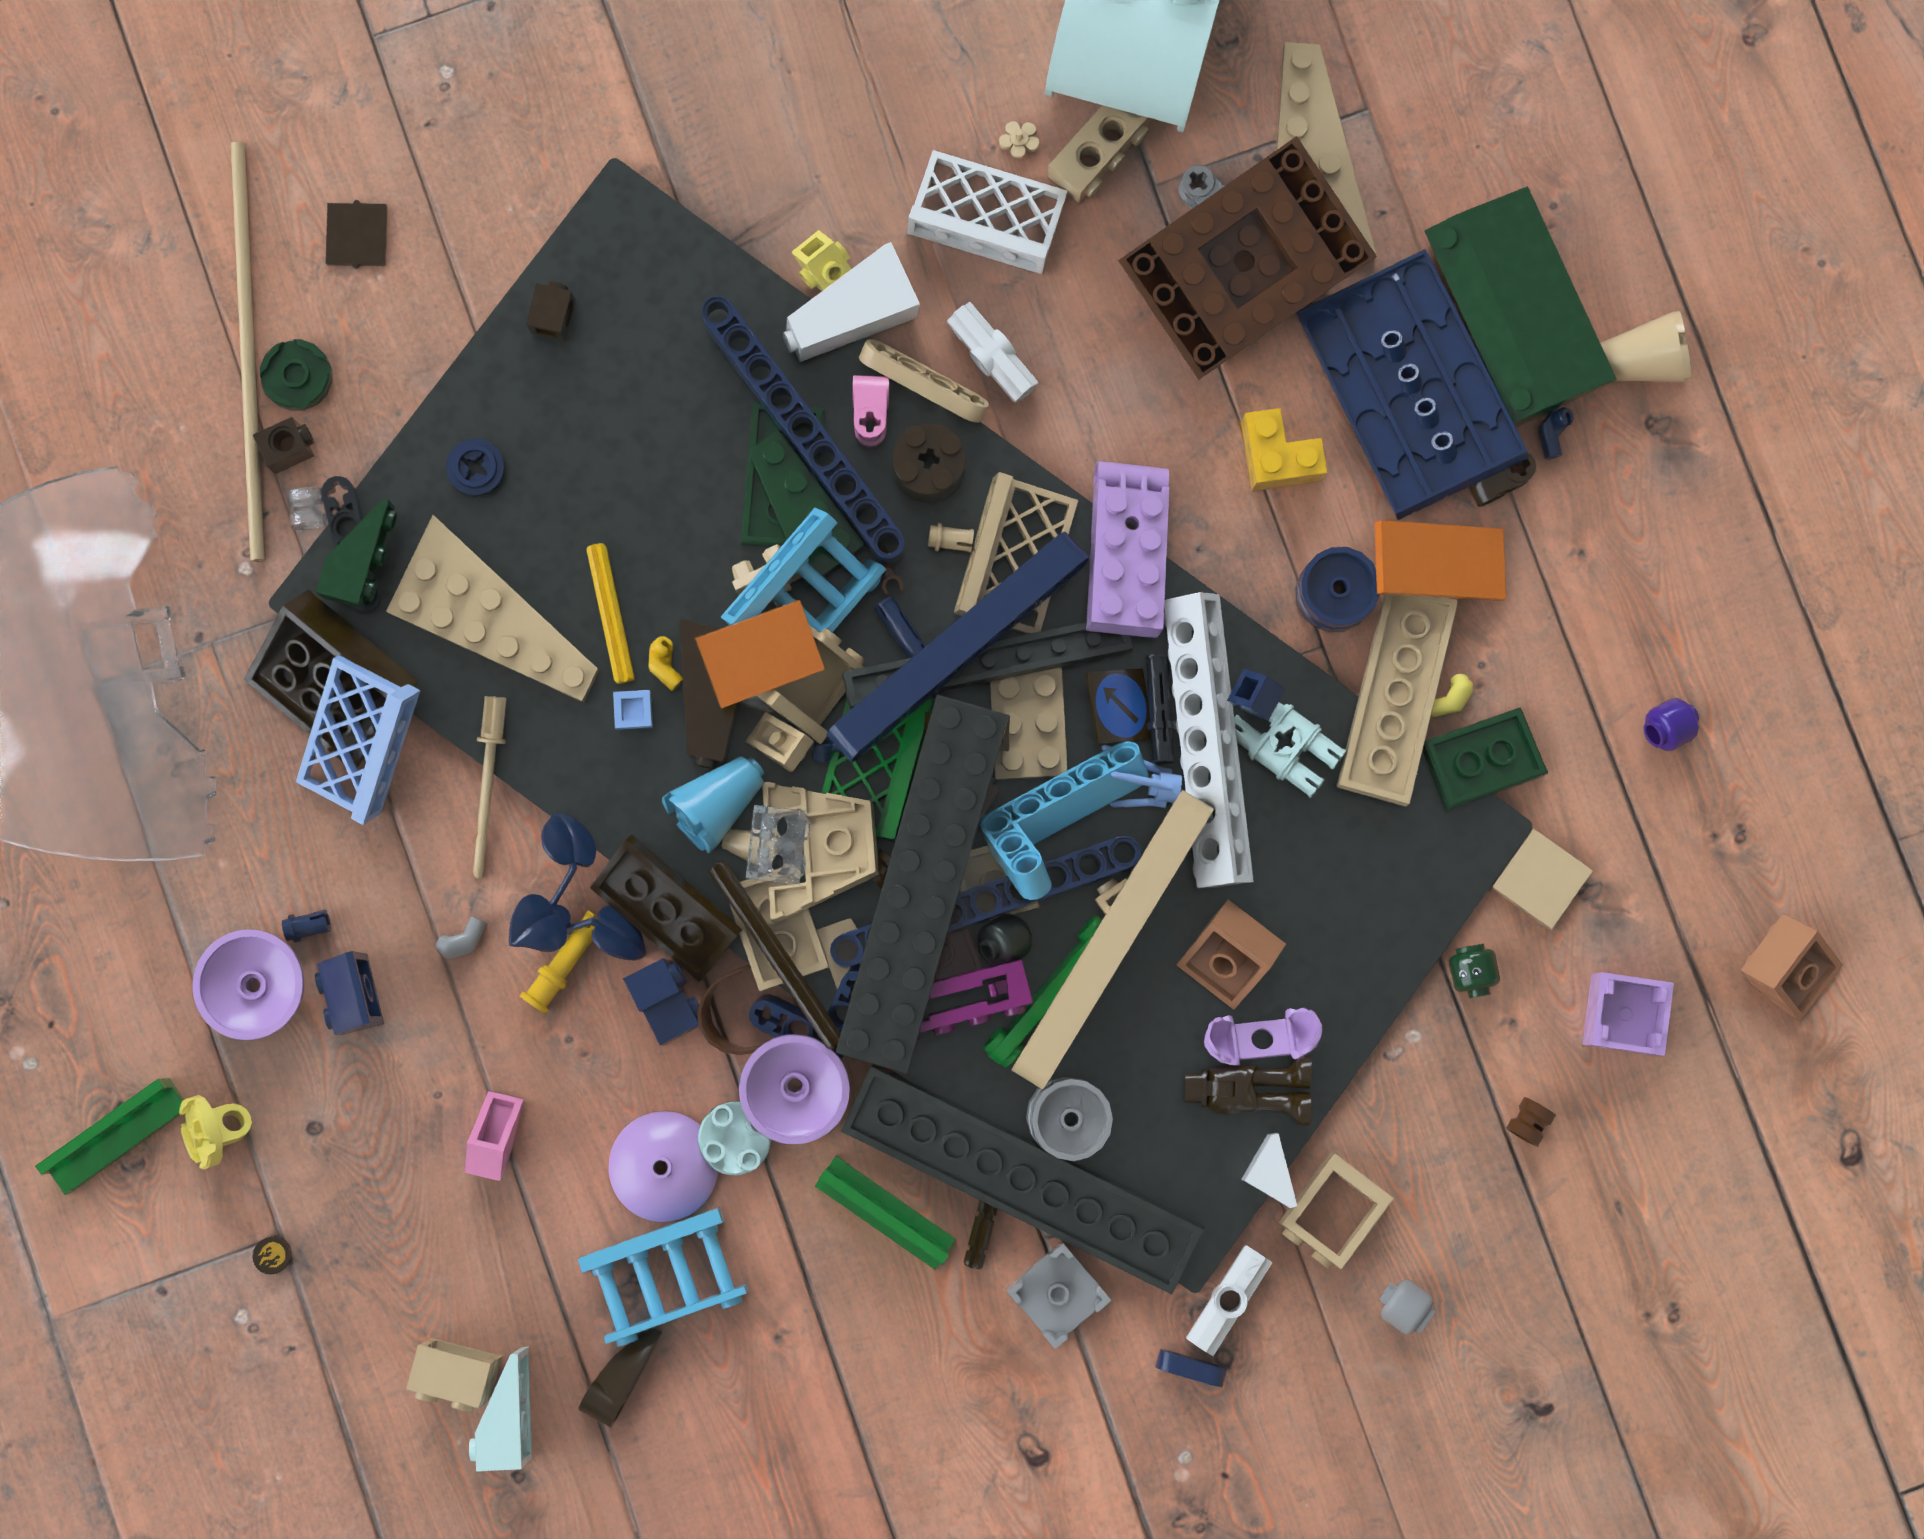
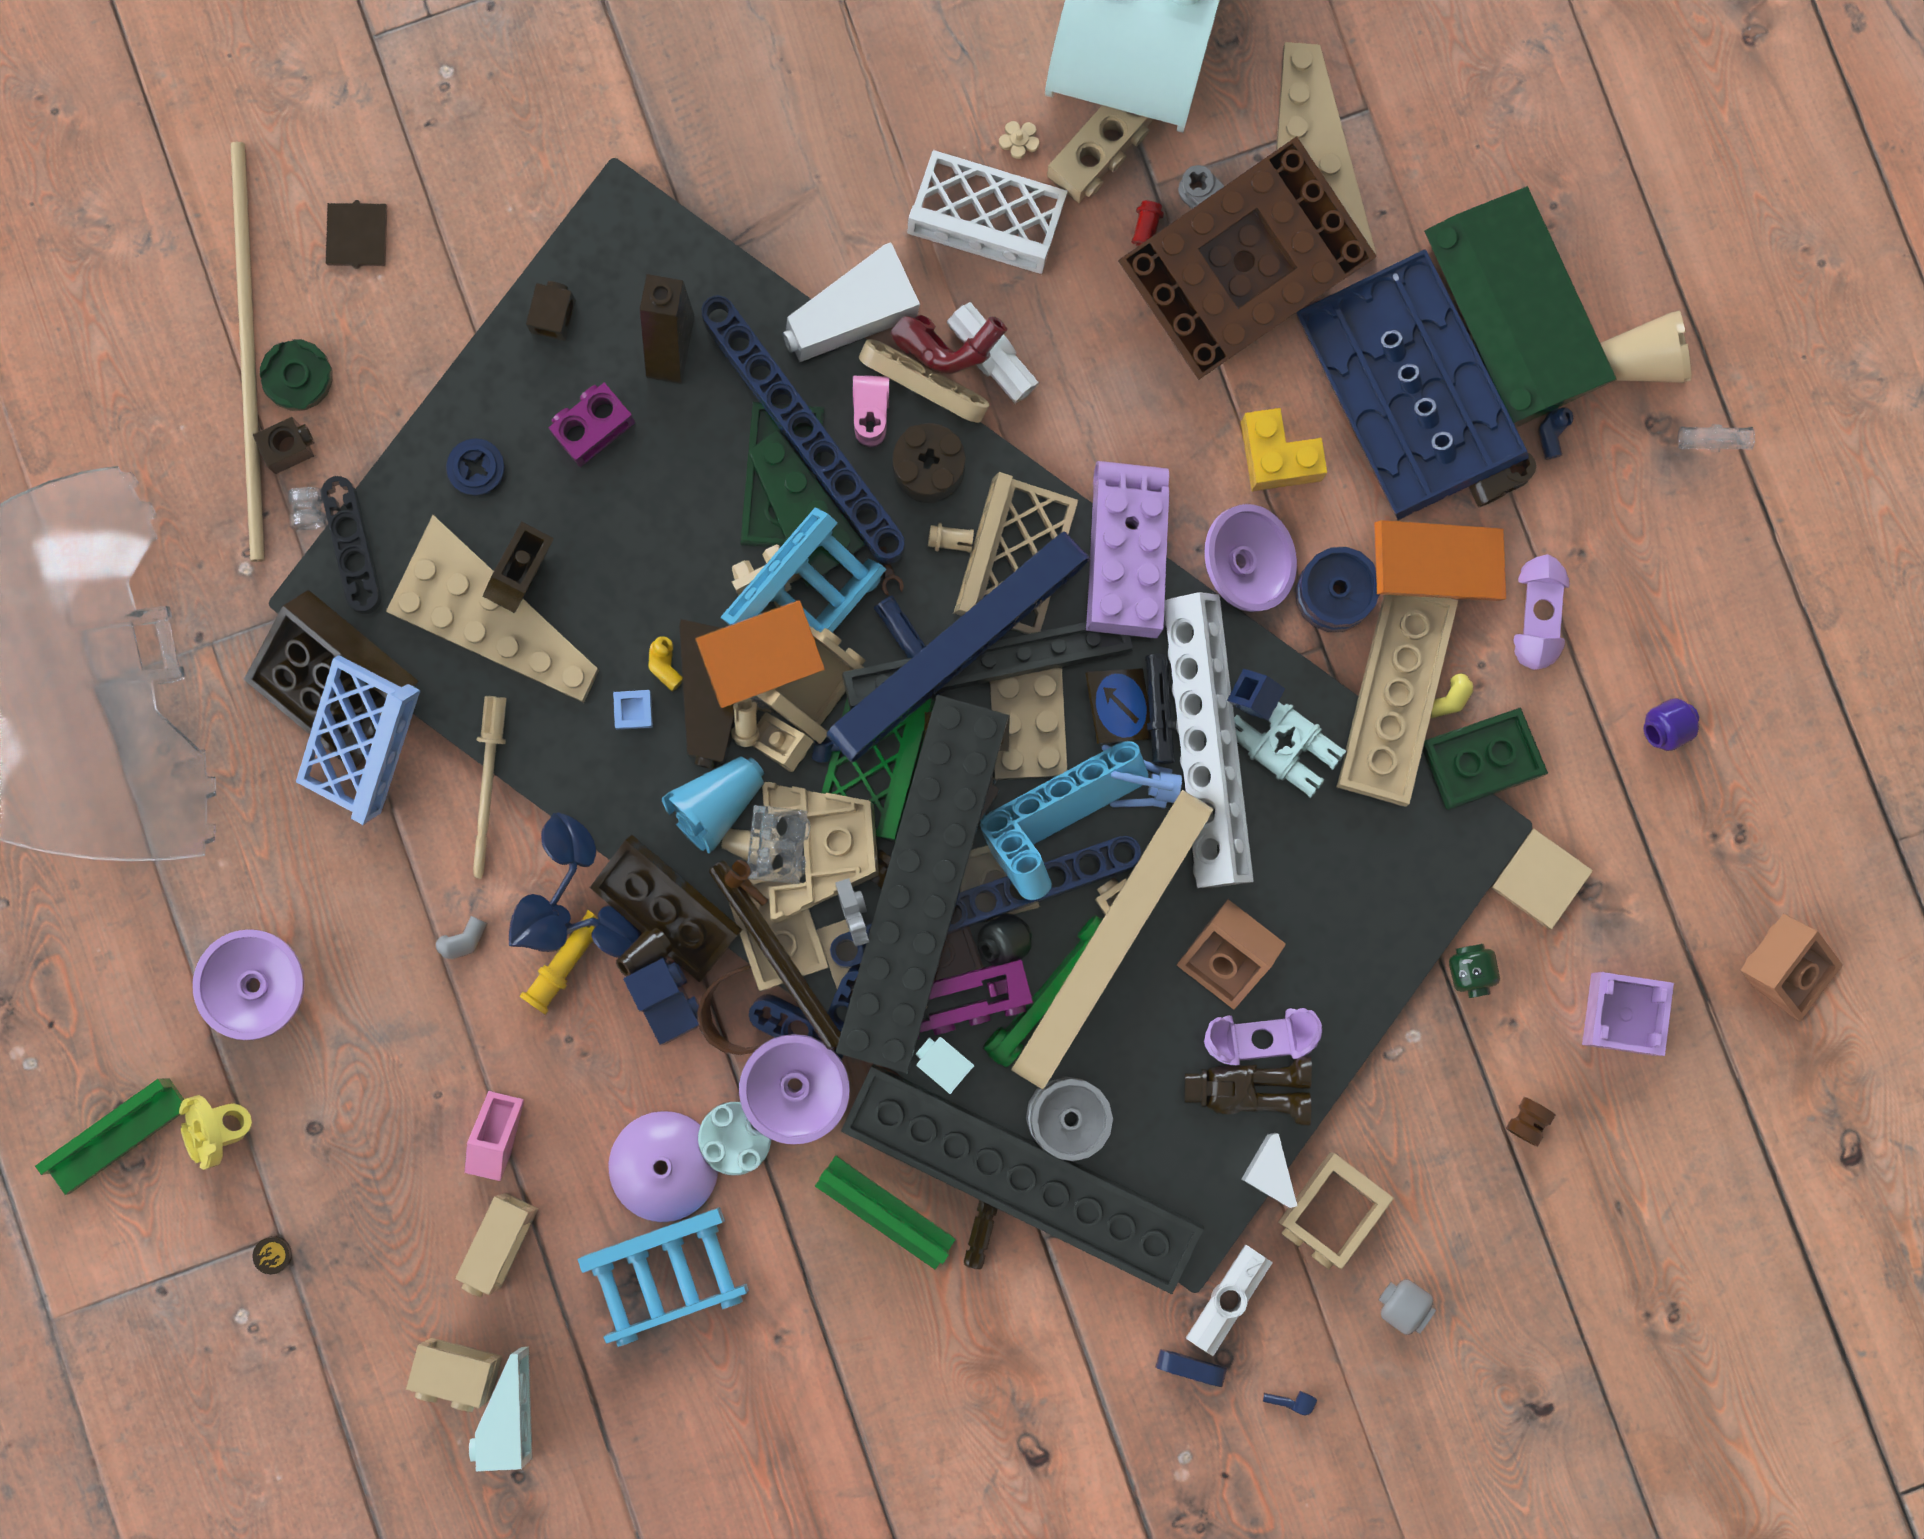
(306, 925): dark blue pin -> none
(349, 993): dark blue slope -> none
(352, 565): dark green slope -> none
(496, 1245): none -> tan window
(518, 567): none -> dark brown brick
(598, 431): none -> magenta brick
(610, 613): yellow axle -> none
(618, 1378): dark brown piece -> none
(644, 951): none -> dark brown cone
(665, 327): none -> dark brown slope
(742, 881): none -> reddish brown hand
(745, 730): none -> tan pin
(821, 261): light yellow brick -> none
(852, 906): none -> light grey plate
(918, 338): none -> dark red piece
(943, 1063): none -> light aqua brick
(1058, 1294): light grey panel -> none
(1147, 221): none -> red pin
(1263, 556): none -> lavender dish
(1303, 1404): none -> dark blue hand
(1541, 639): none -> lavender piece
(1716, 438): none -> clear pin

